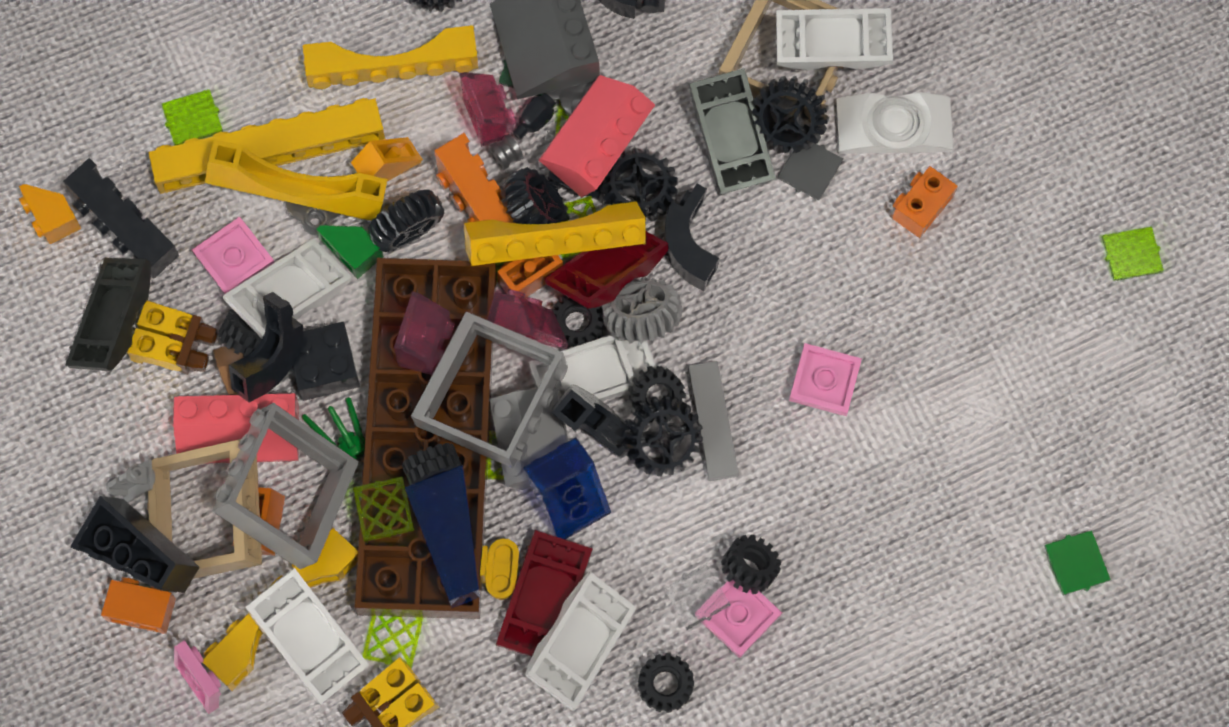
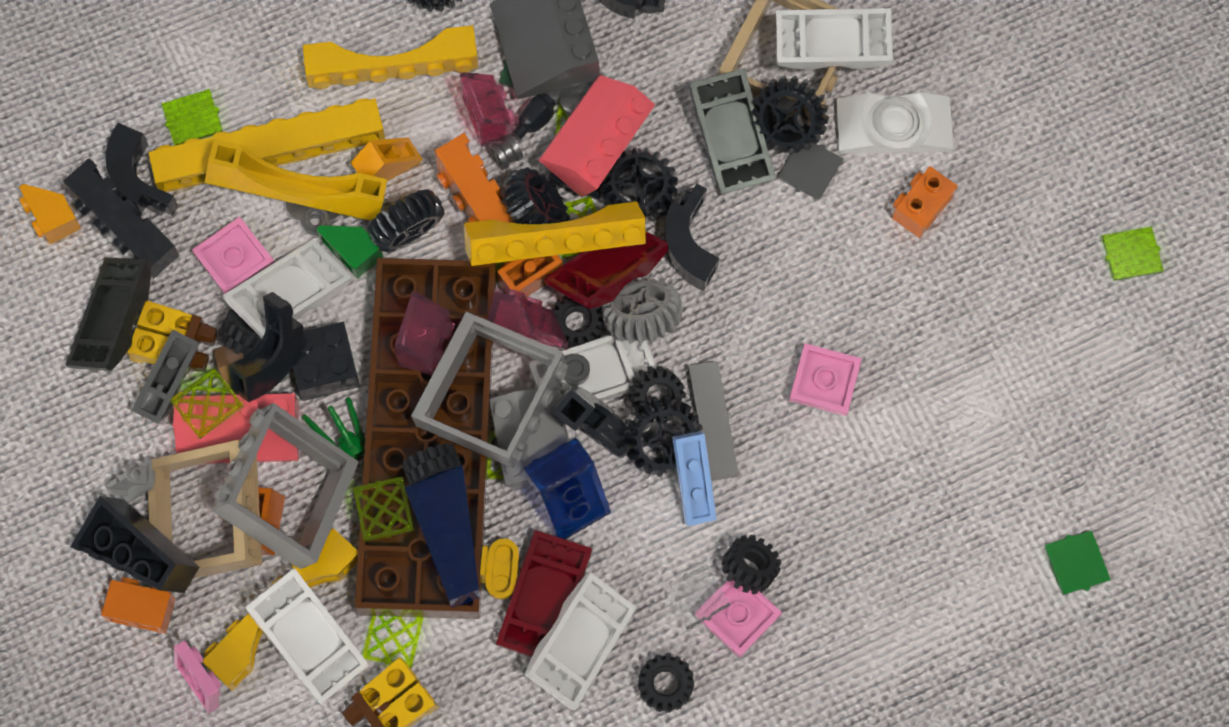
(122, 160): none -> black arch
(166, 377): none -> dark grey slope
(195, 386): none -> clear neon green window
(578, 369): none -> dark grey tile
(694, 478): none -> light blue plate

